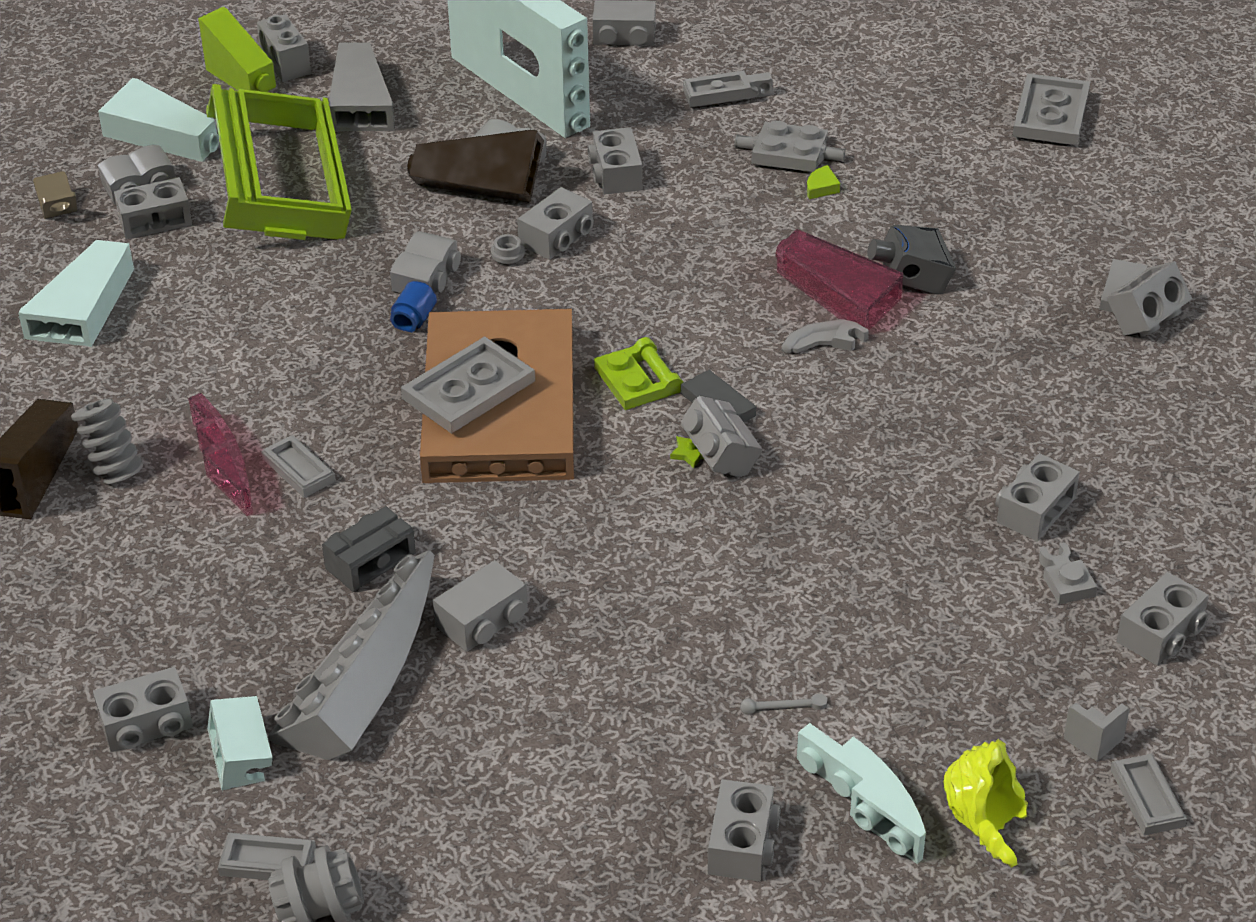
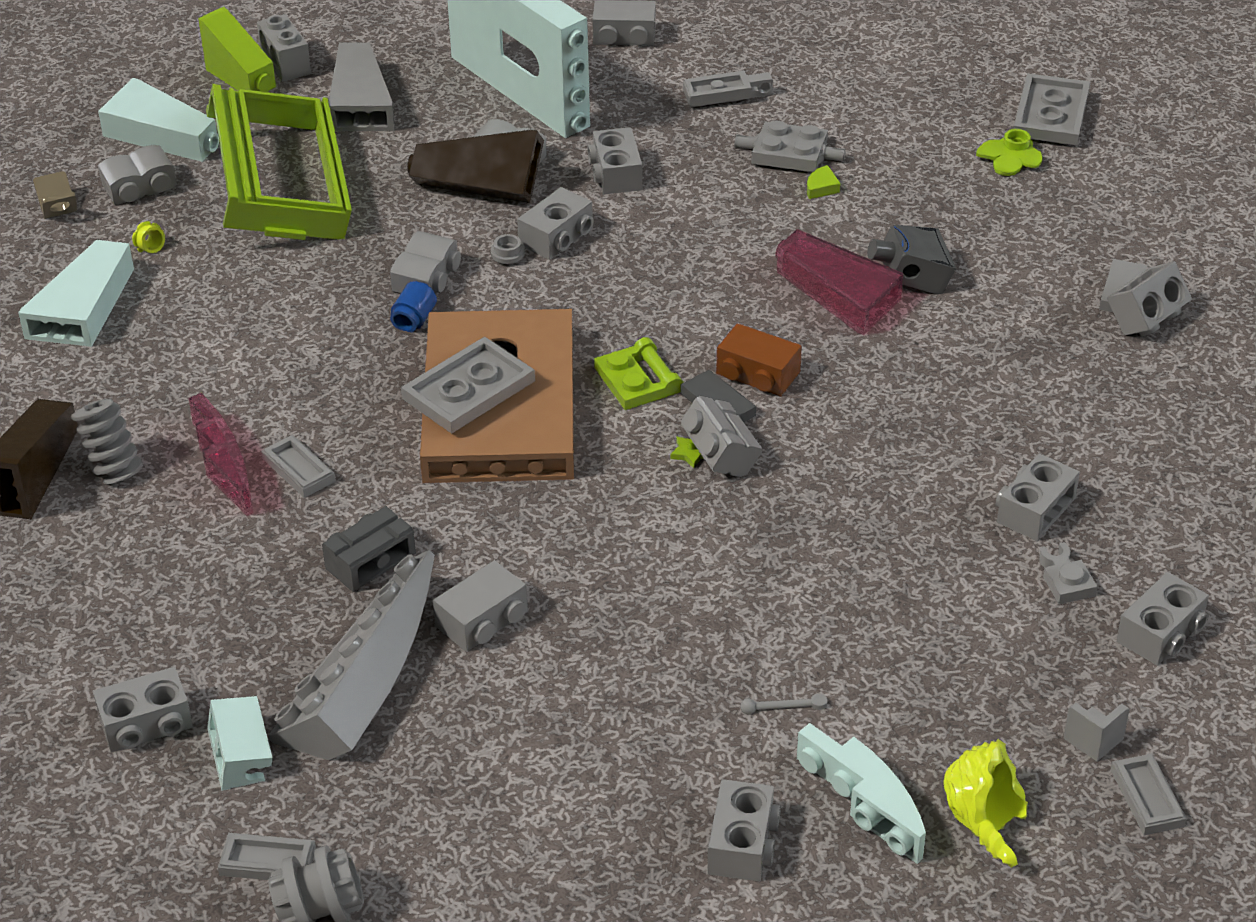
(153, 208): light grey brick -> none
(155, 240): none -> neon yellow plate
(758, 359): none -> dark orange brick
(838, 333): light grey piece -> none
(1011, 152): none -> lime plate

